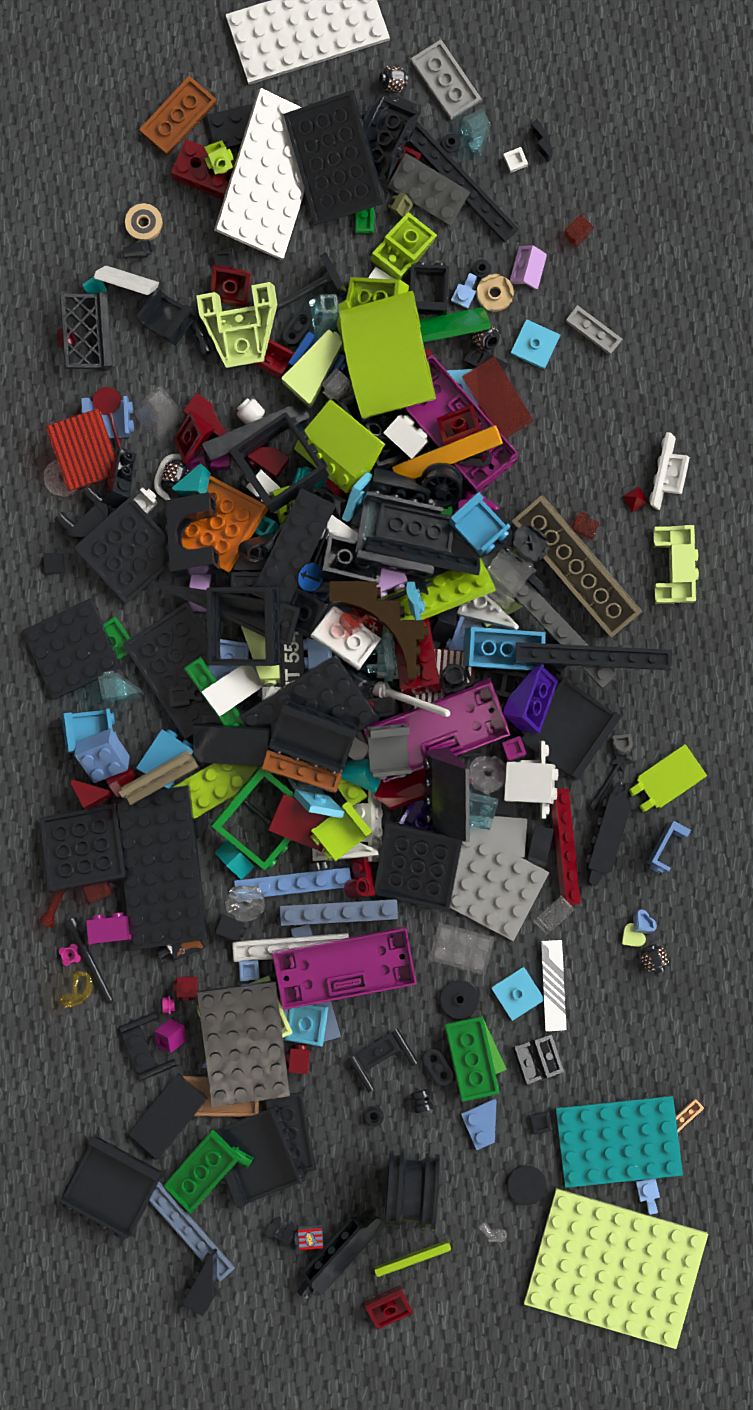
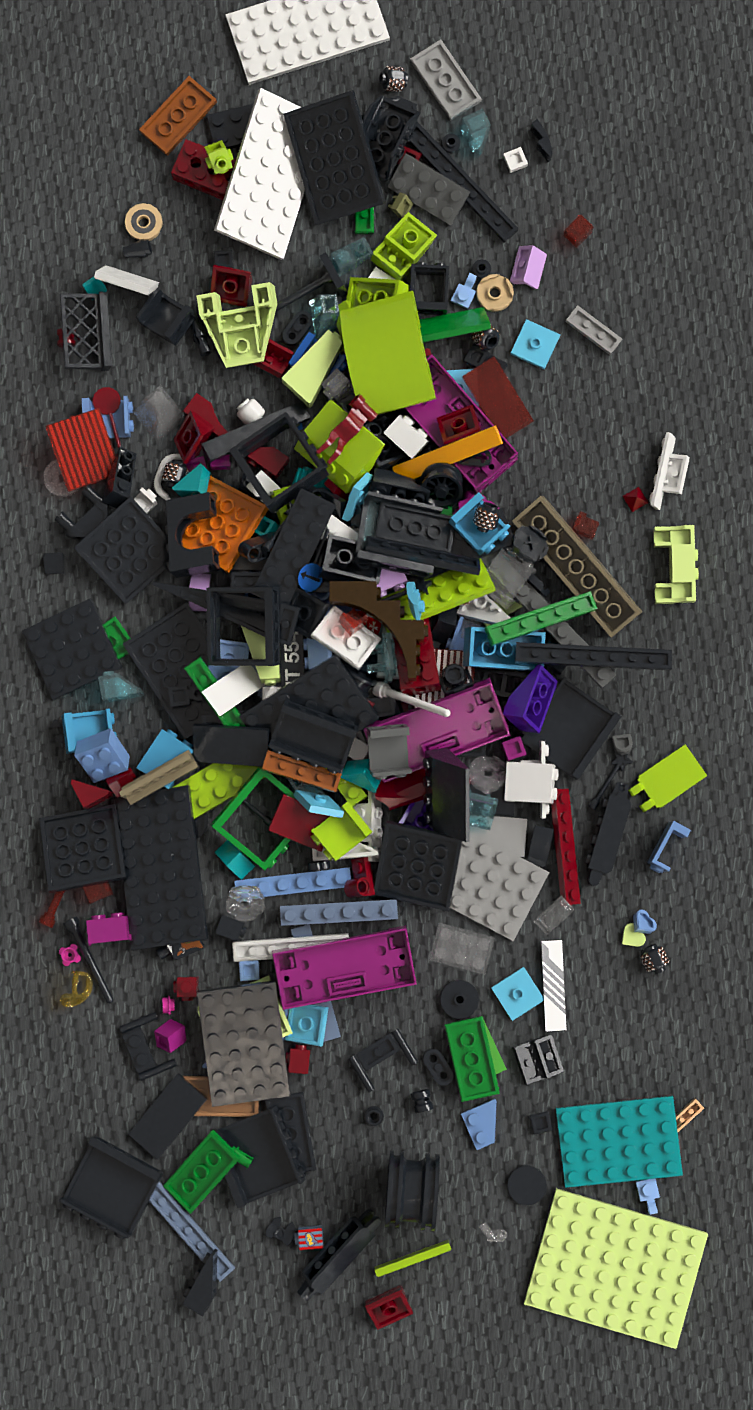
(349, 426): none -> dark red flag
(351, 256): none -> clear light blue slope
(486, 517): none -> black head
(540, 618): none -> green tile

